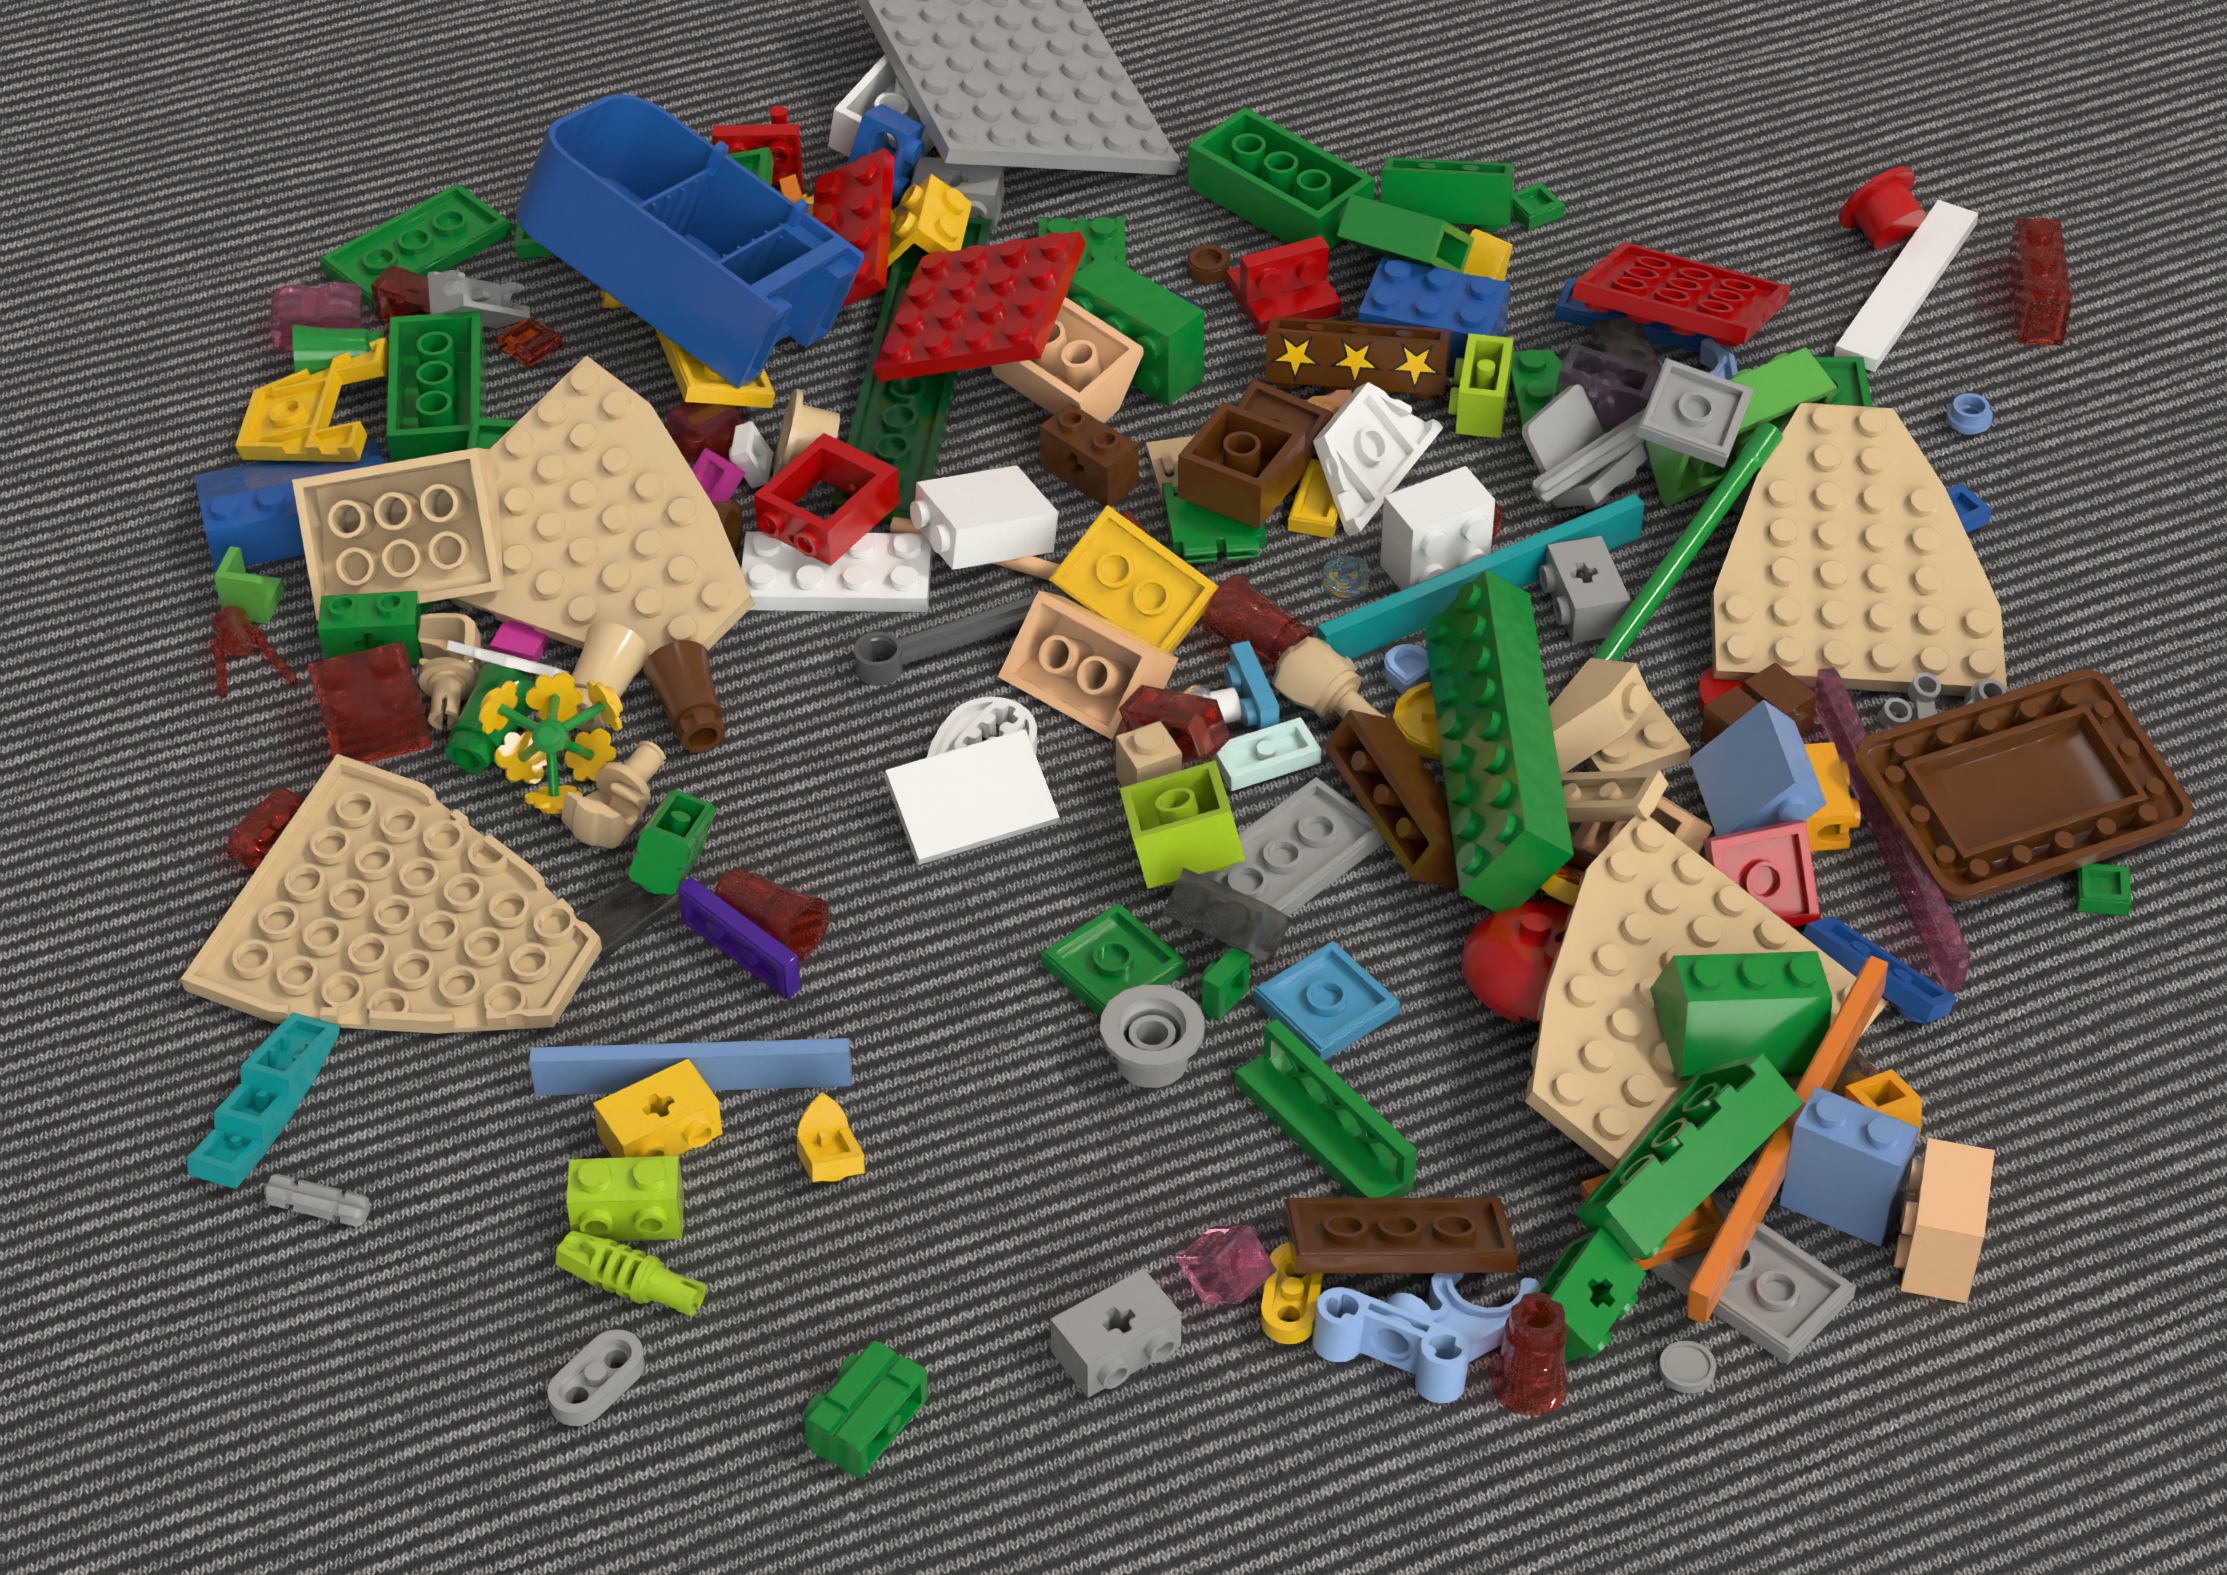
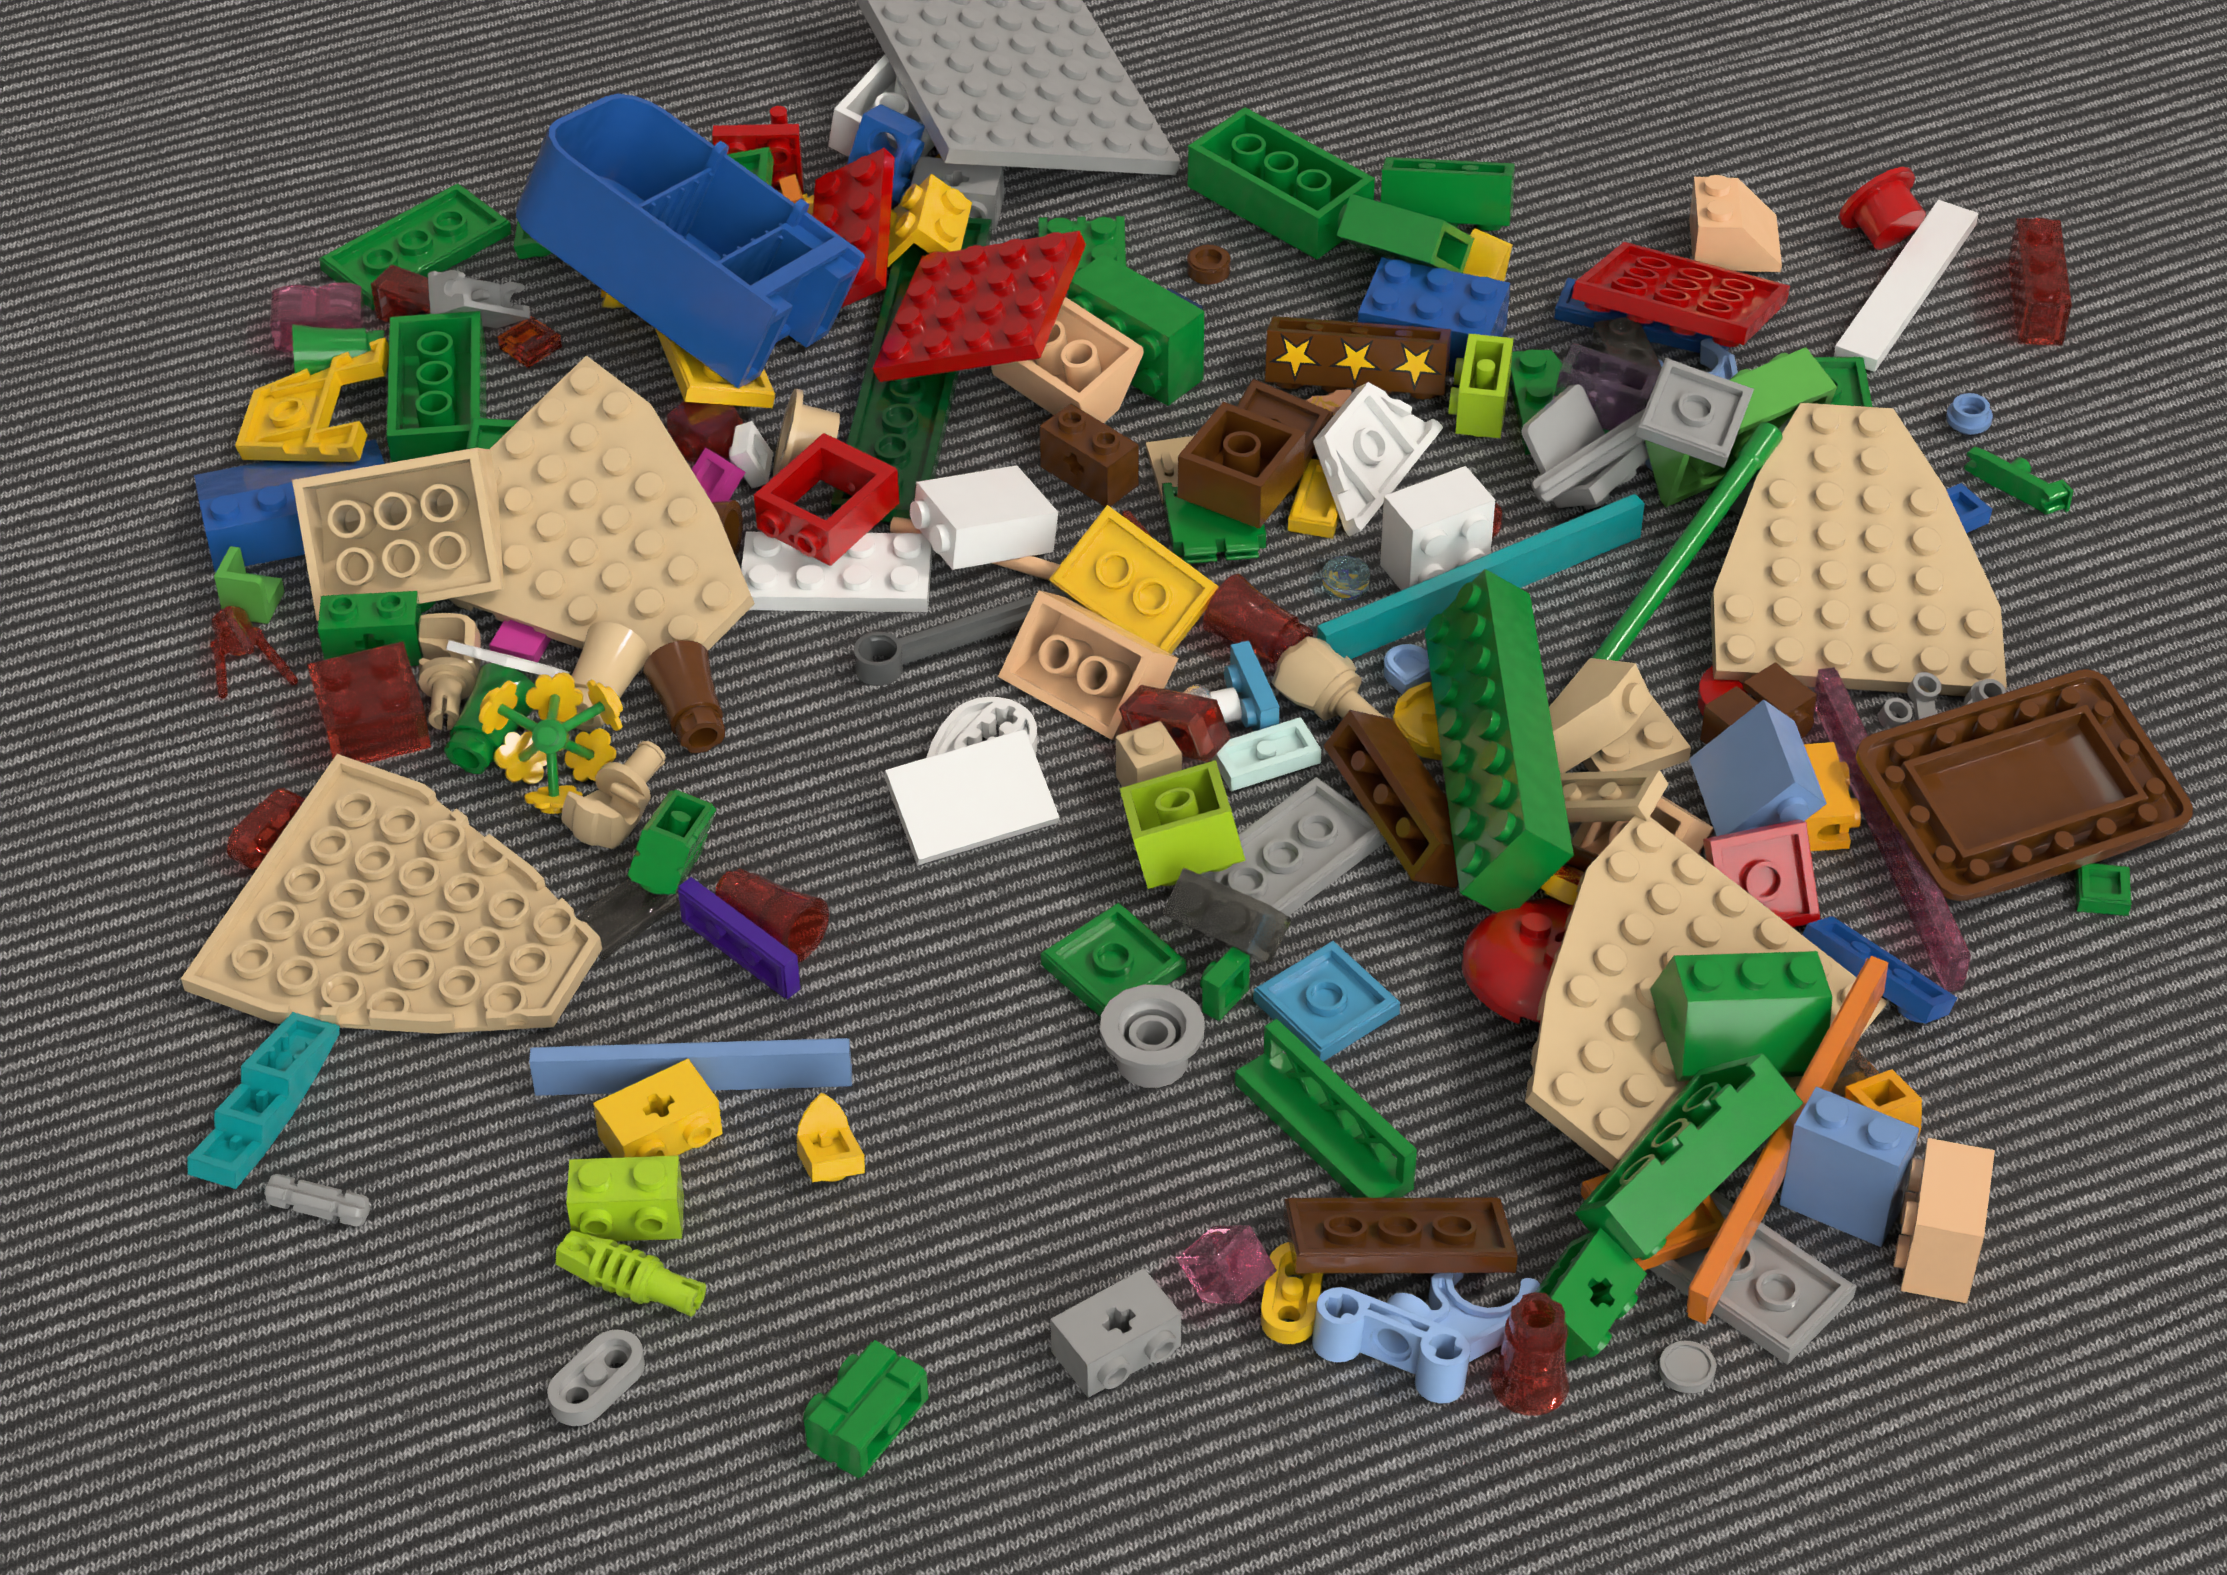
(1285, 283): red bracket -> none
(1536, 206): green tile -> none
(1584, 588): light grey brick -> none
(1732, 226): none -> light nougat slope
(2017, 481): none -> green piece

